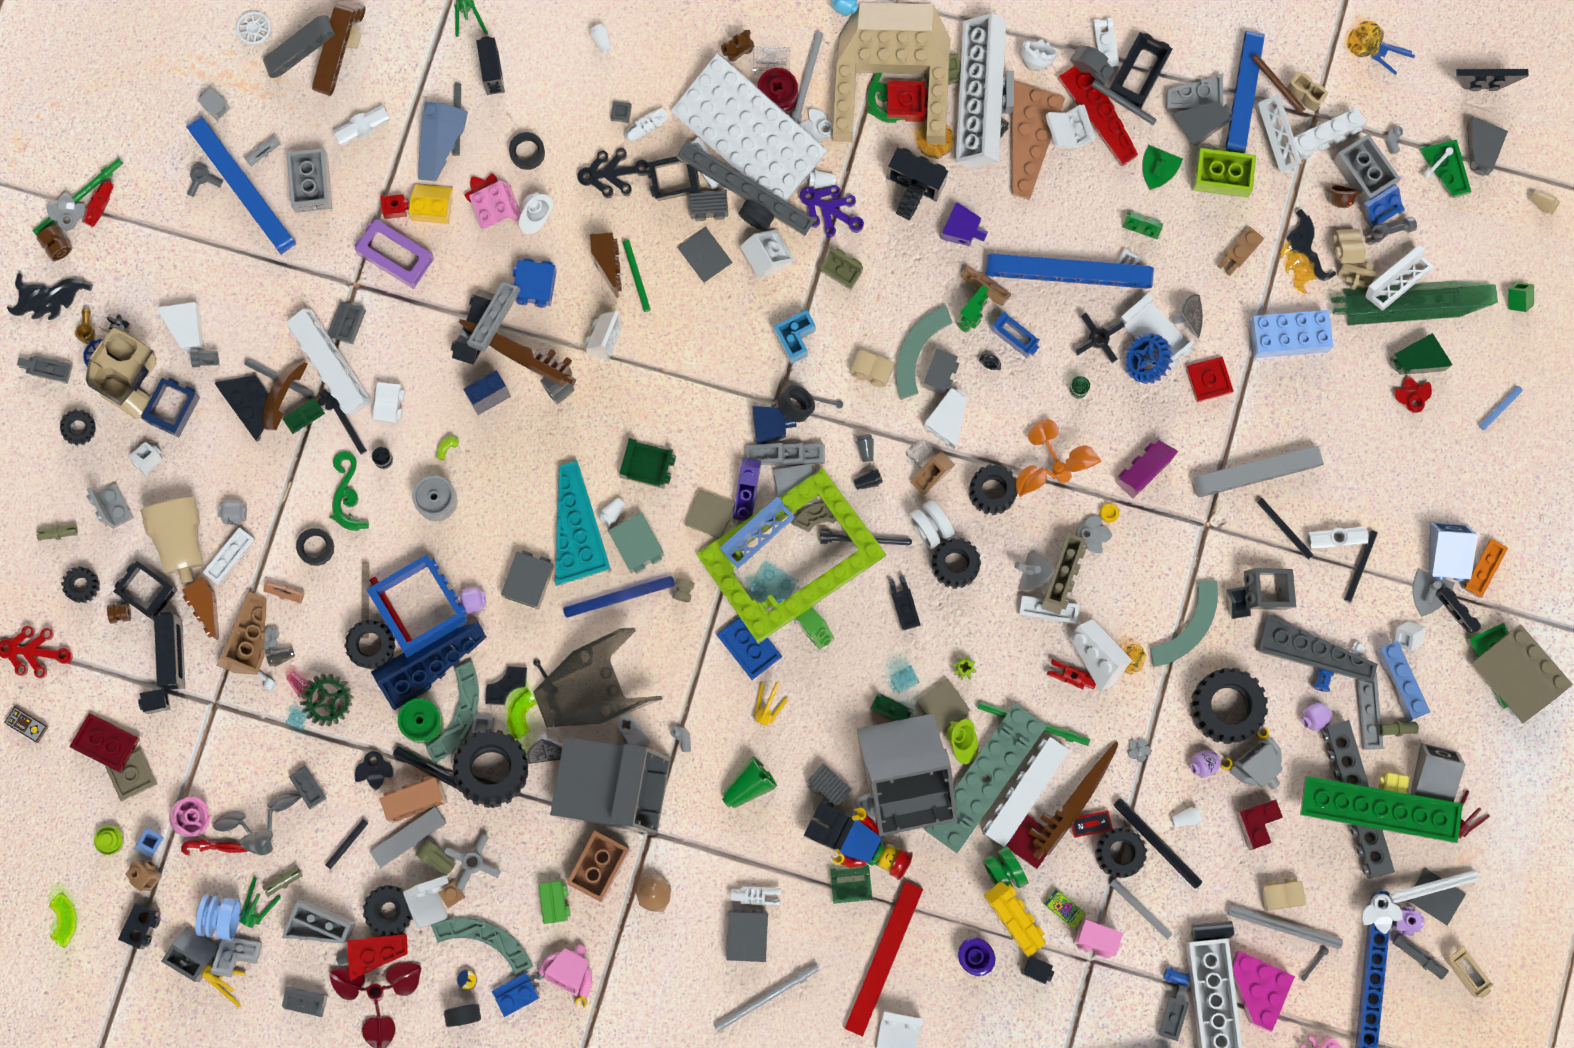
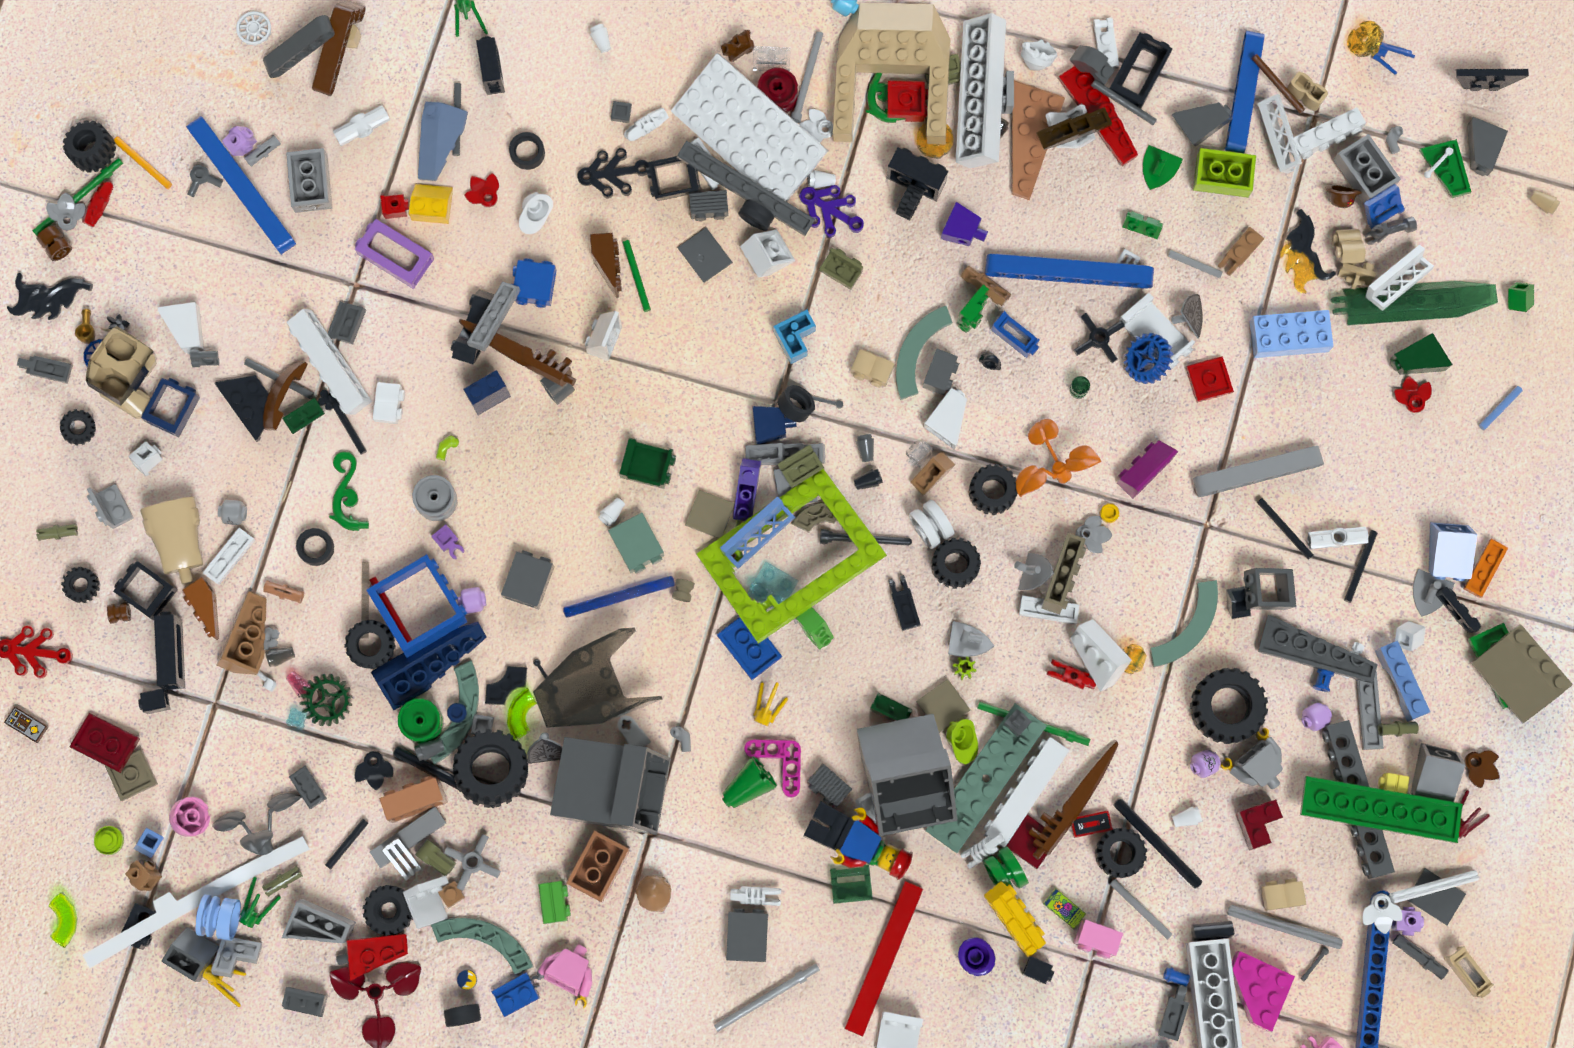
(83, 135): none -> black tyre
(143, 163): none -> light orange bar
(169, 909): none -> white sticker
(213, 103): light grey brick -> none
(228, 847): red piece -> none
(239, 141): none -> lavender brick
(382, 454): black wheel -> none
(411, 871): none -> white tile
(428, 749): none -> dark grey cone
(446, 540): none -> medium lavender plate
(457, 713): none -> dark blue tile
(495, 204): bright pink bracket -> none
(578, 537): teal wing -> none
(781, 754): none -> dark pink beam
(800, 466): none -> olive plate
(903, 680): clear light blue brick -> none
(968, 641): none -> light grey shield
(982, 849): none -> white hinge
(1017, 723): none -> dark grey tile
(1074, 128): none -> dark brown slope
(1139, 750): light grey plant -> none
(1196, 94): light grey wing -> none
(1196, 264): none -> light grey bar
(1483, 769): none -> reddish brown plate

